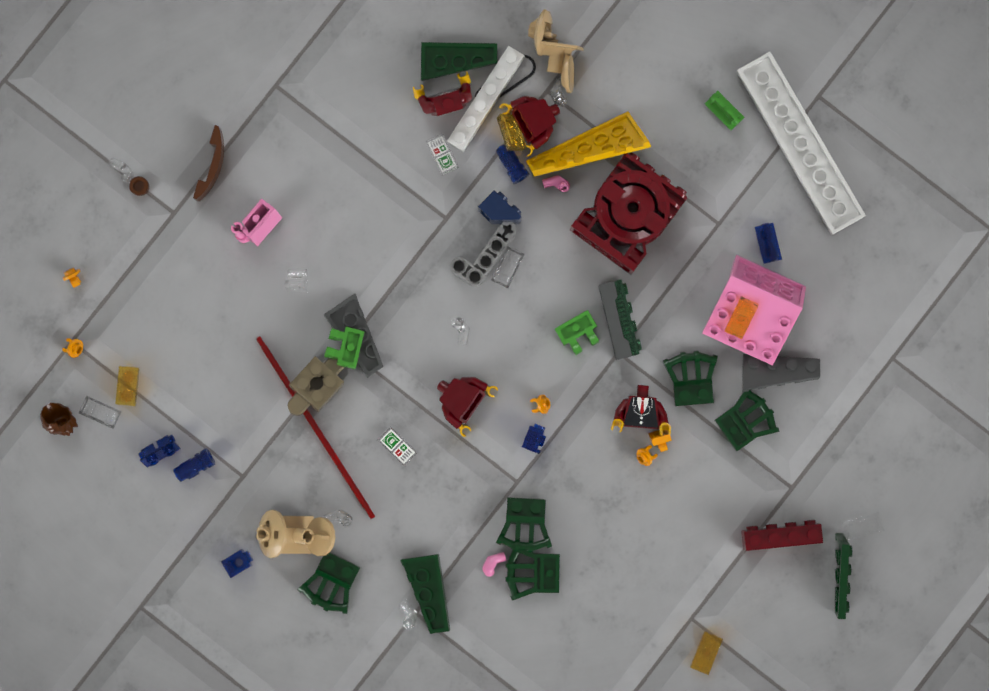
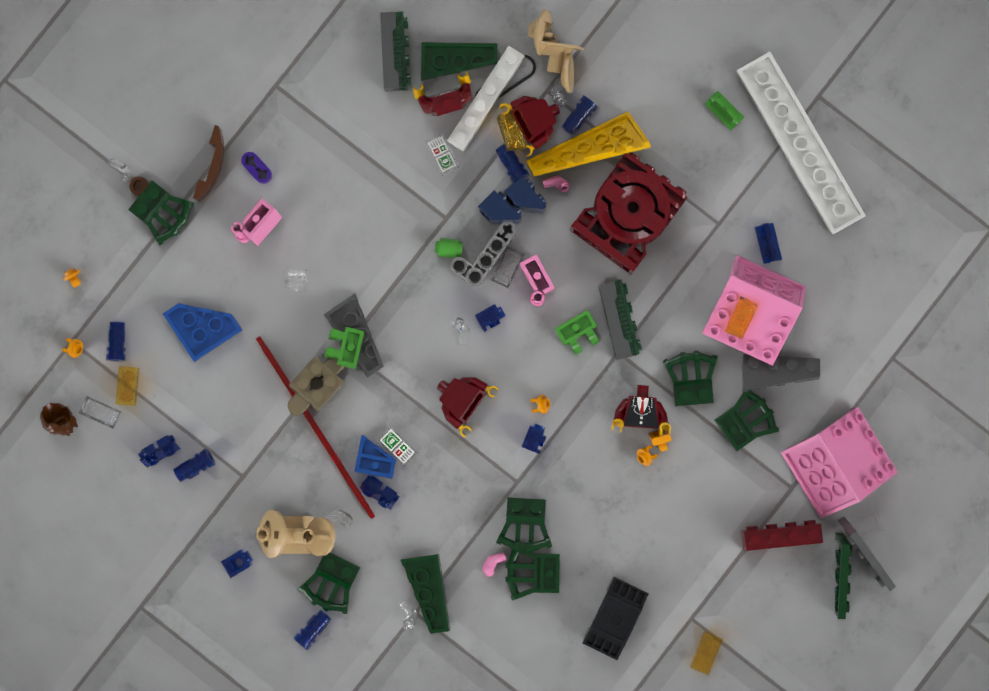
(116, 341): none -> clear blue axle
(149, 205): none -> dark green plate
(201, 328): none -> blue plate
(253, 171): none -> dark purple beam
(314, 628): none -> clear blue axle
(373, 460): none -> blue wing
(385, 498): none -> clear blue hinge
(394, 51): none -> piece
(448, 248): none -> bright green brick
(490, 317): none -> clear blue brick
(524, 197): none -> dark blue slope
(537, 279): none -> bright pink hinge
(579, 115): none -> clear blue axle
(615, 618): none -> black plate
(840, 464): none -> bright pink bracket
(864, 552): none -> dark grey wing

